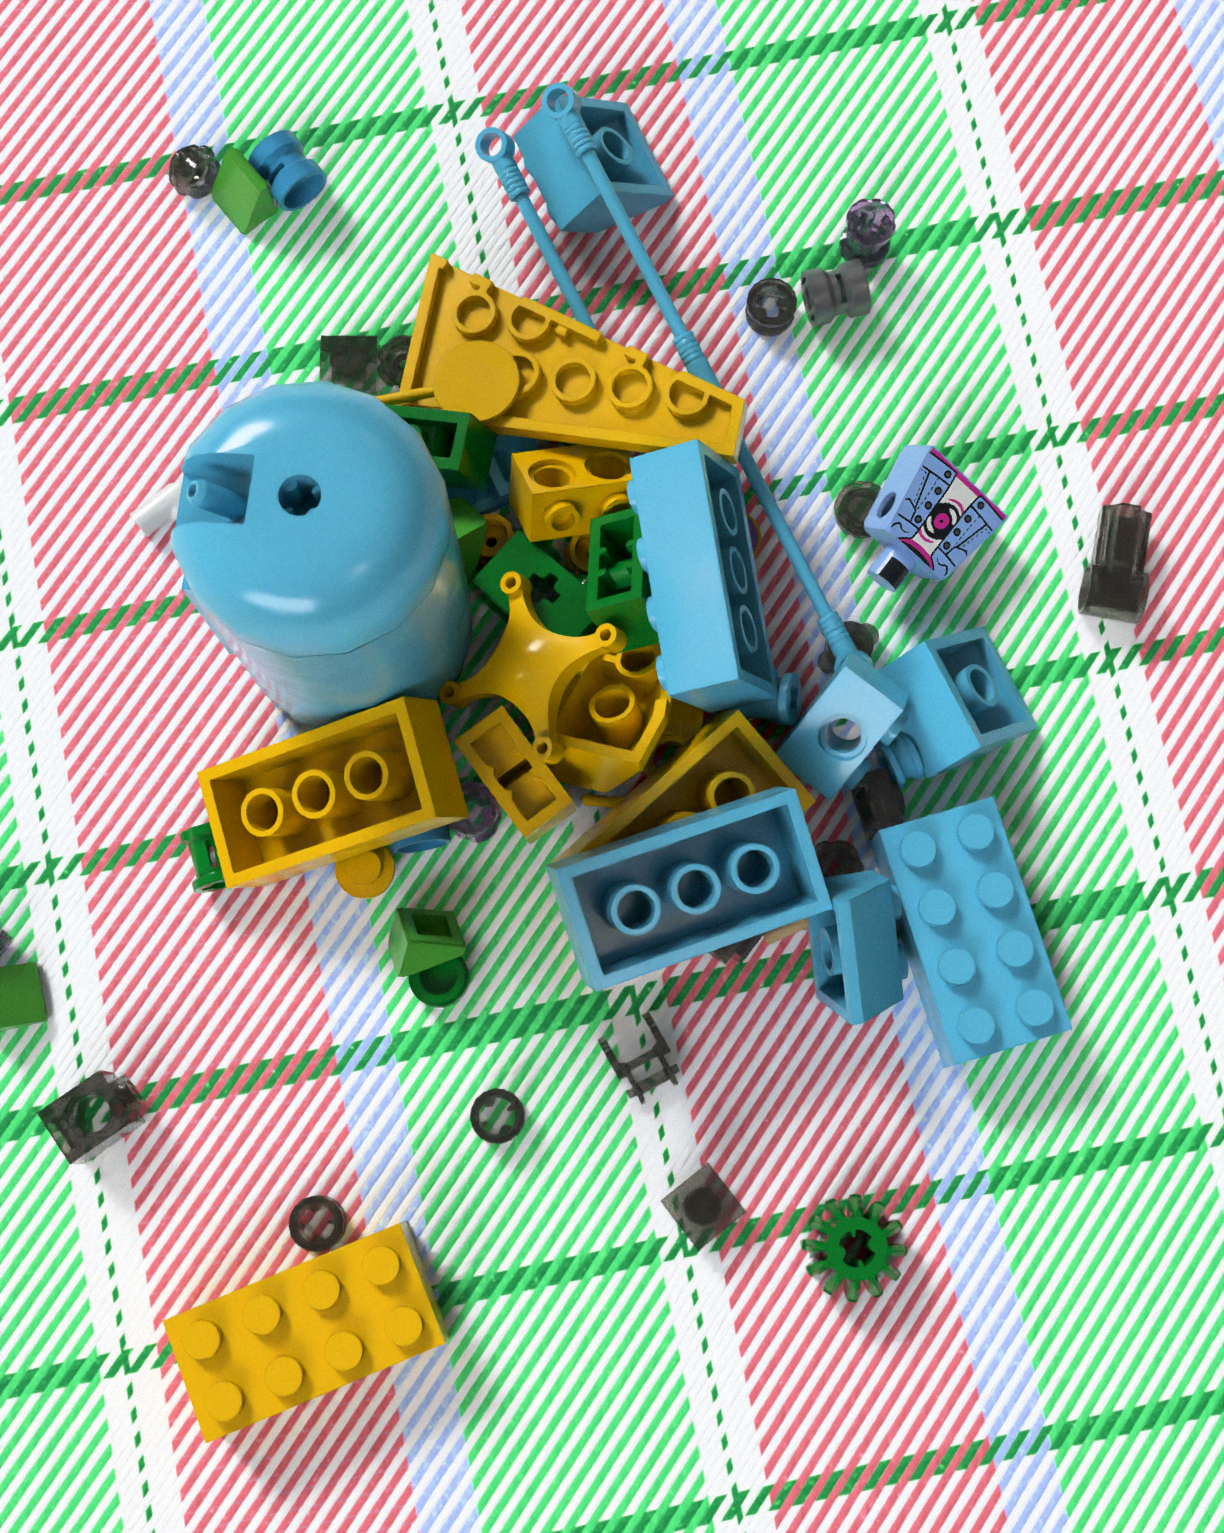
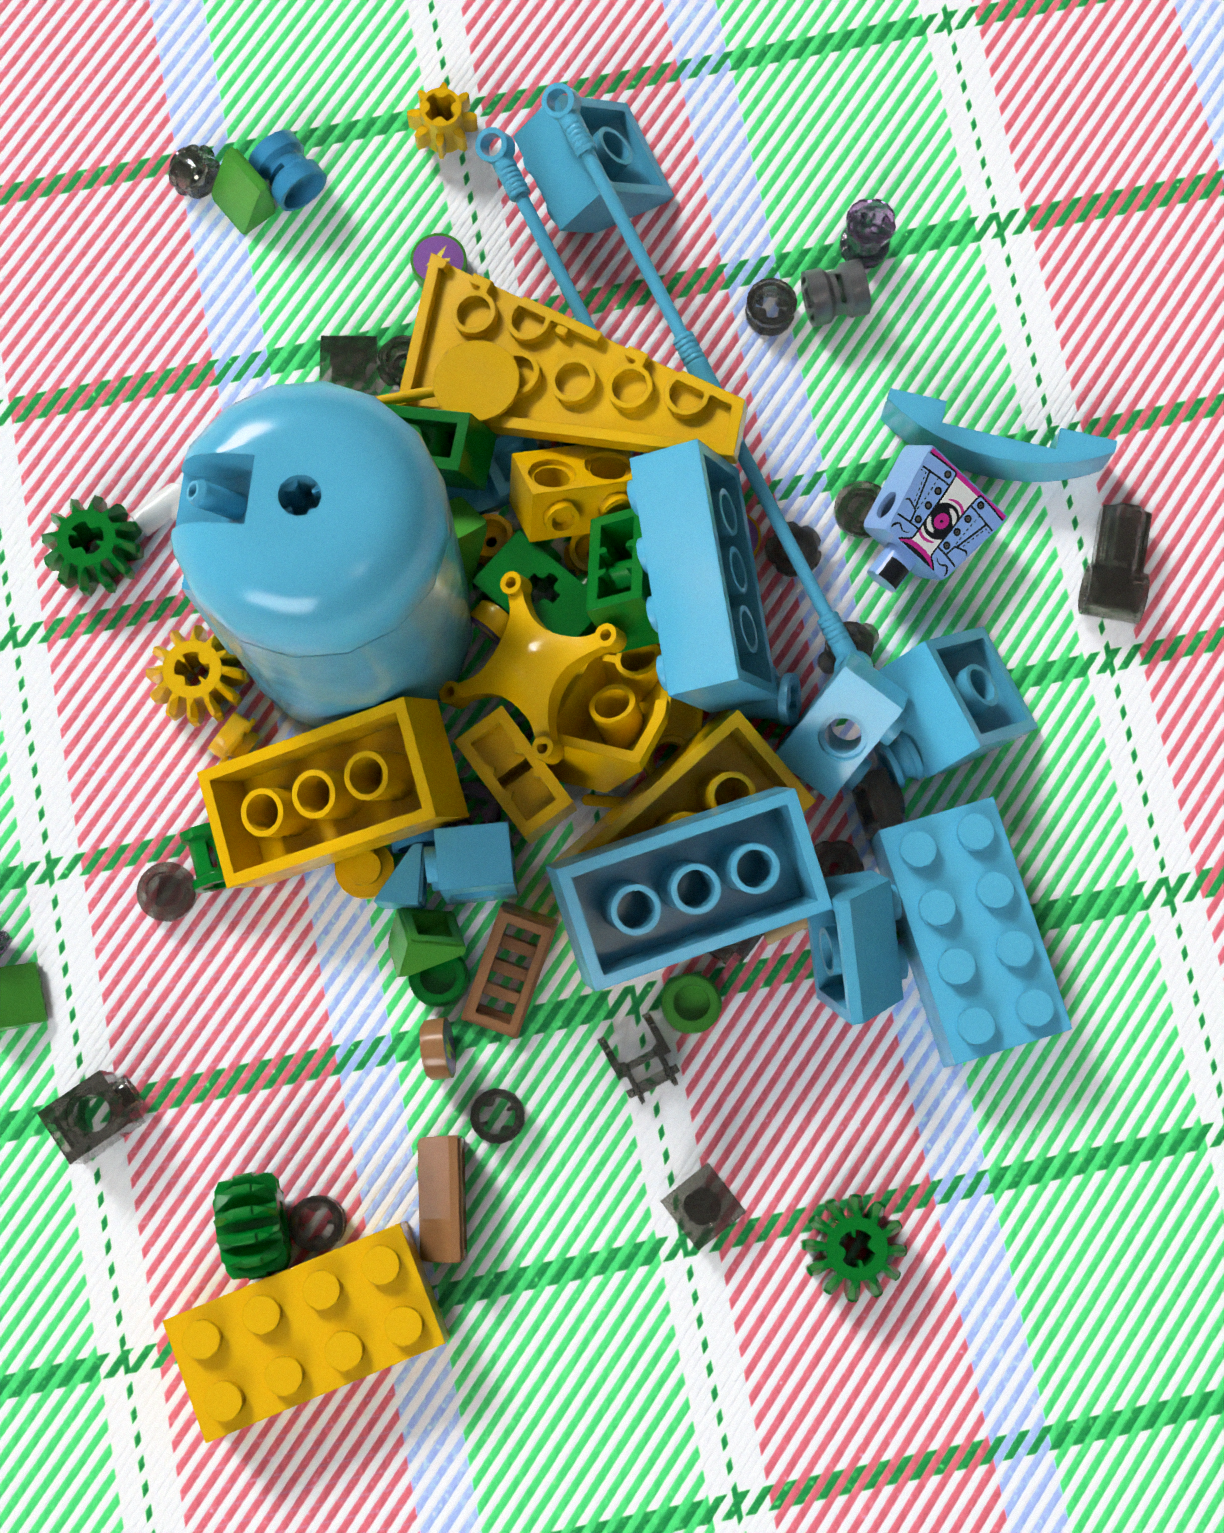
(78, 529): none -> green gear
(166, 892): none -> clear smoke plate
(183, 659): none -> yellow gear
(234, 738): none -> yellow plate
(252, 1226): none -> green gear
(407, 883): none -> medium azure slope
(437, 1049): none -> medium nougat tile
(441, 245): none -> medium lavender tile
(442, 120): none -> yellow gear
(442, 1199): none -> medium nougat slope
(472, 863): none -> medium azure brick
(490, 620): none -> yellow tile
(493, 1018): none -> medium nougat slope
(691, 1003): none -> bright green tile
(808, 542): none -> clear smoke plate
(1069, 455): none -> medium azure slope

